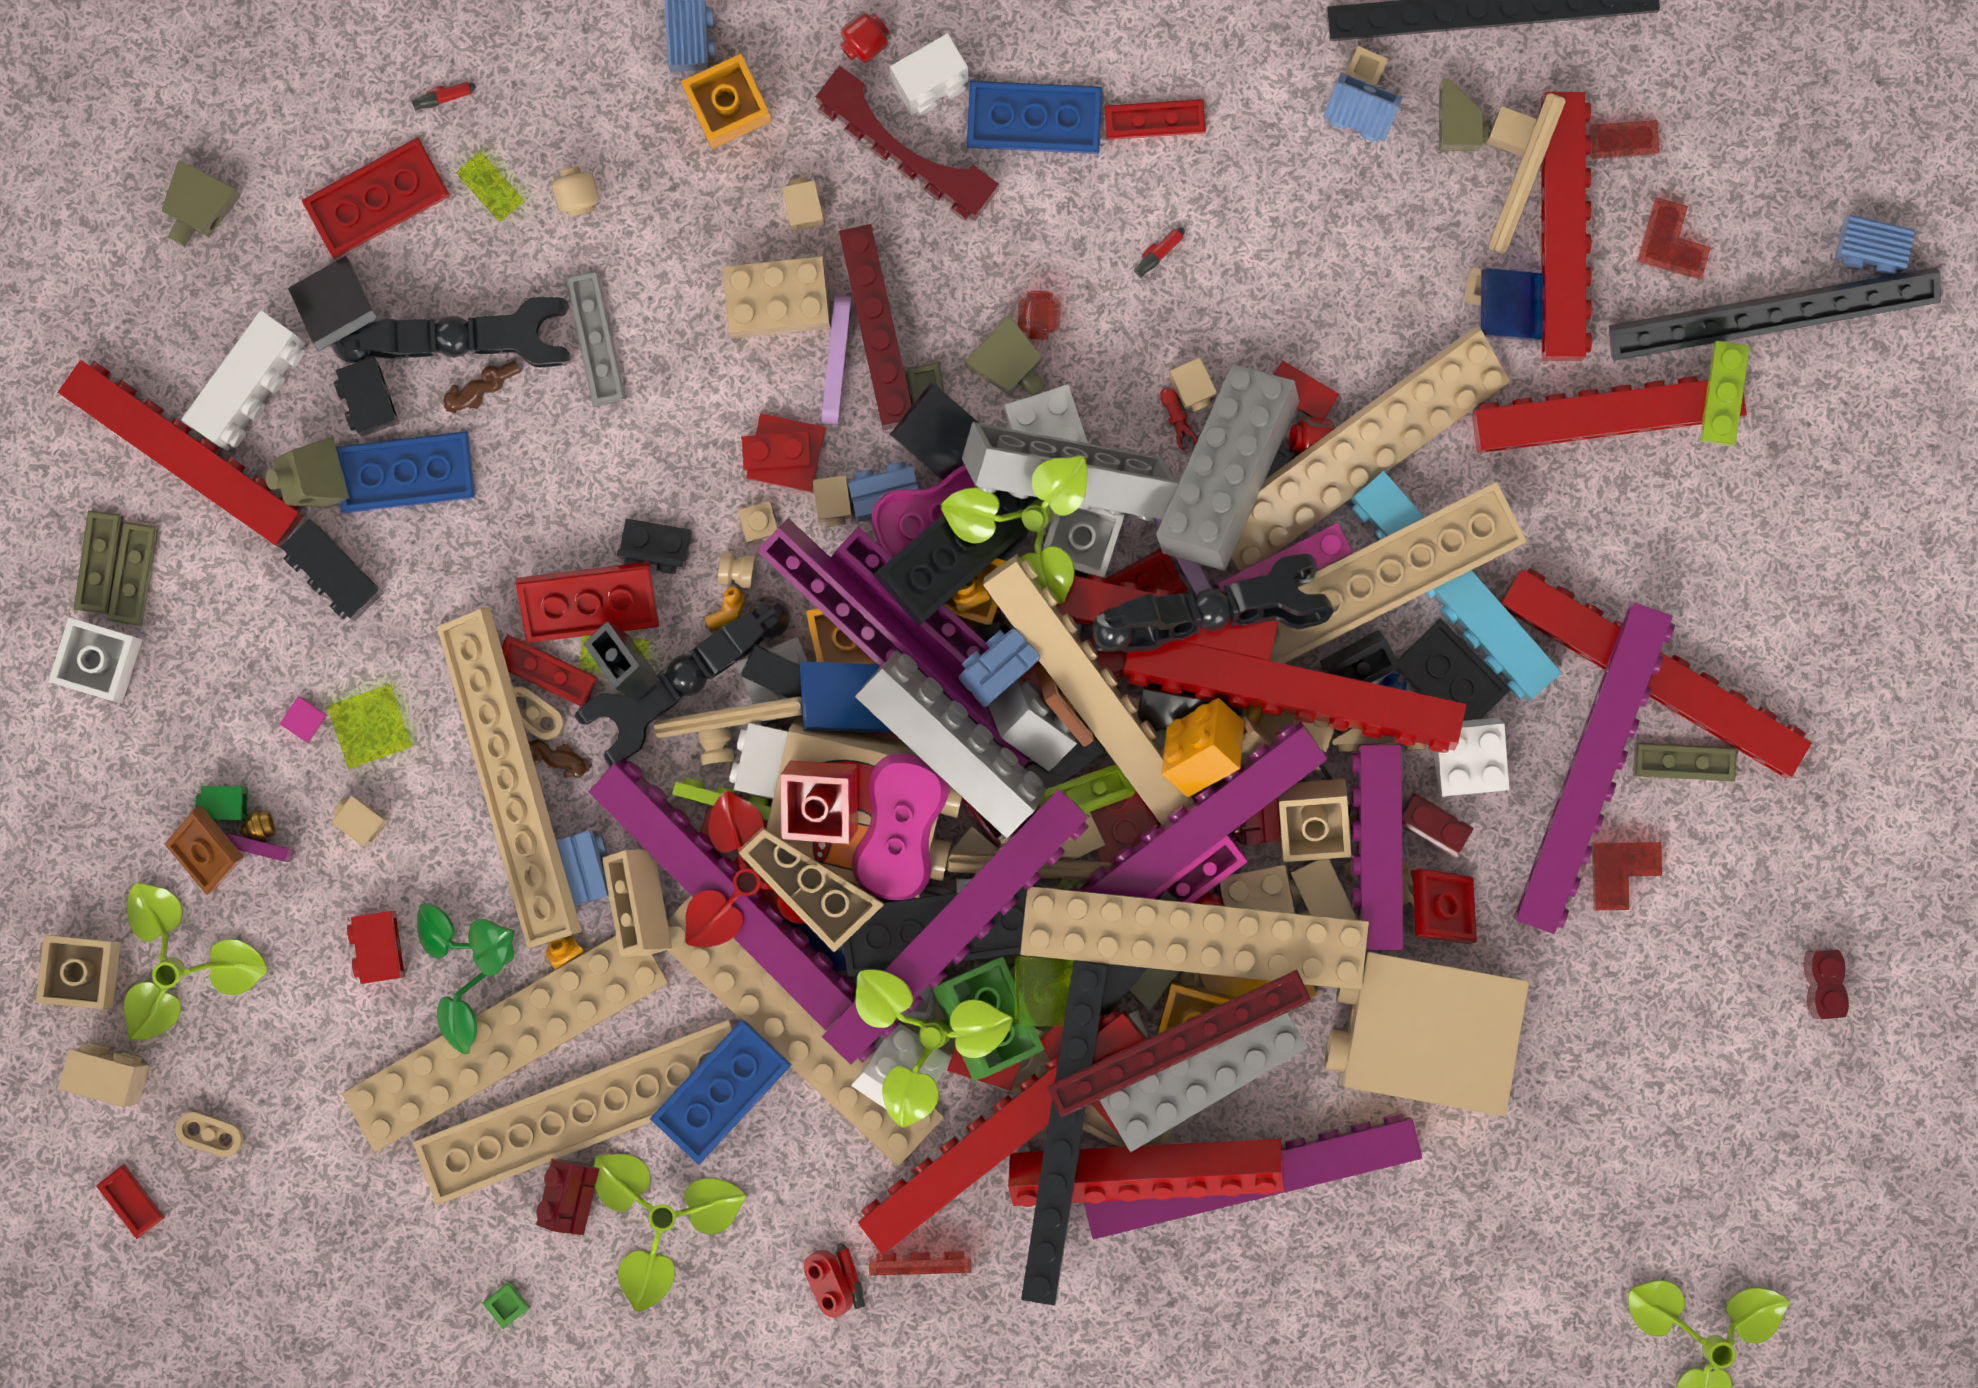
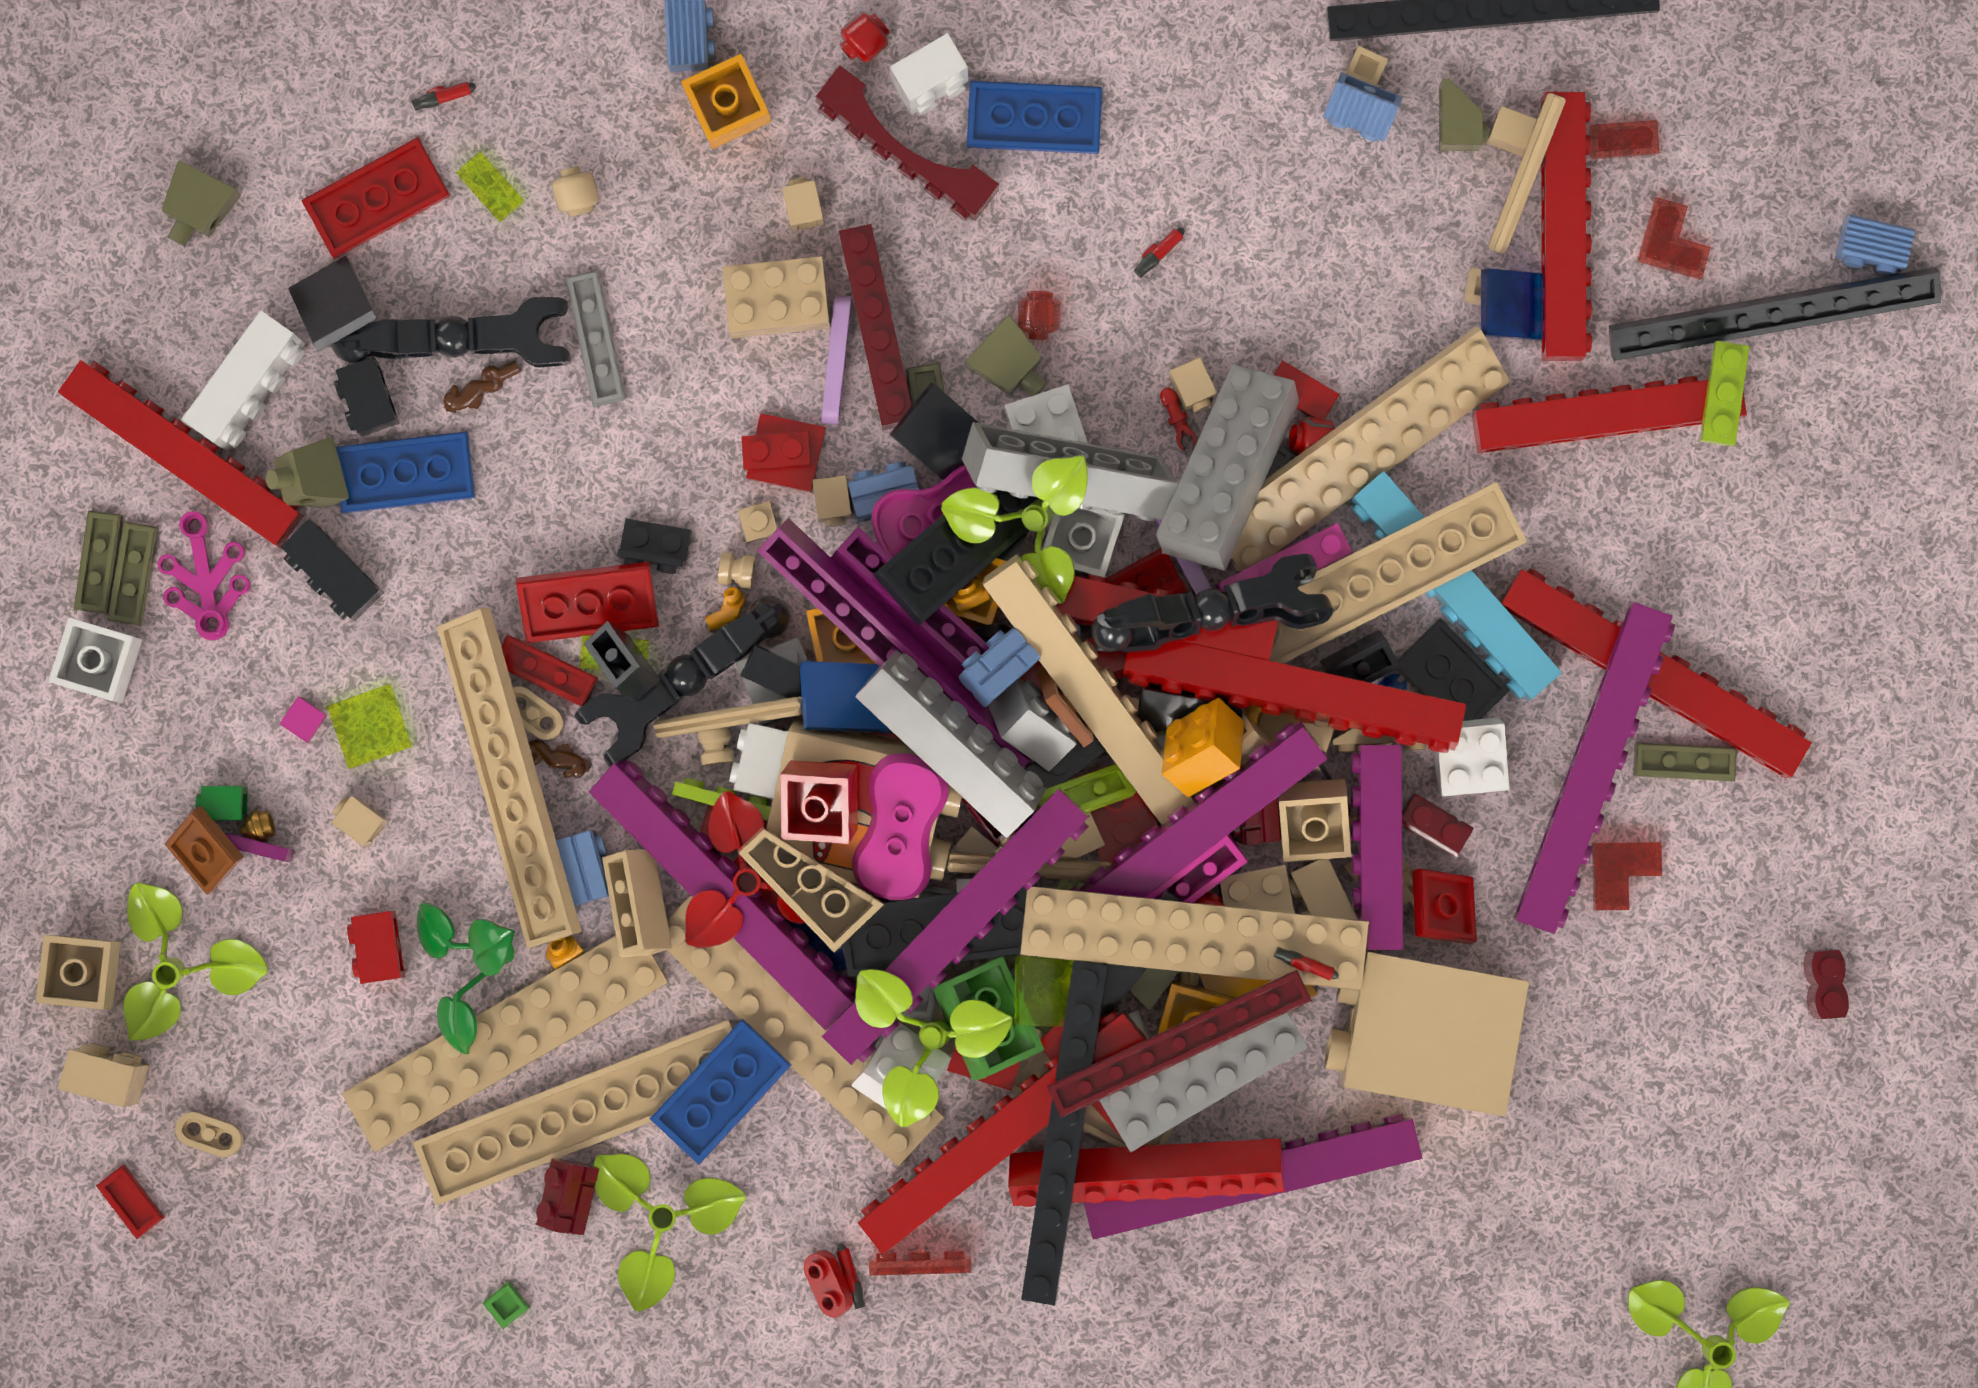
(205, 582): none -> dark pink plant
(1155, 119): red tile -> none
(1306, 964): none -> red piece

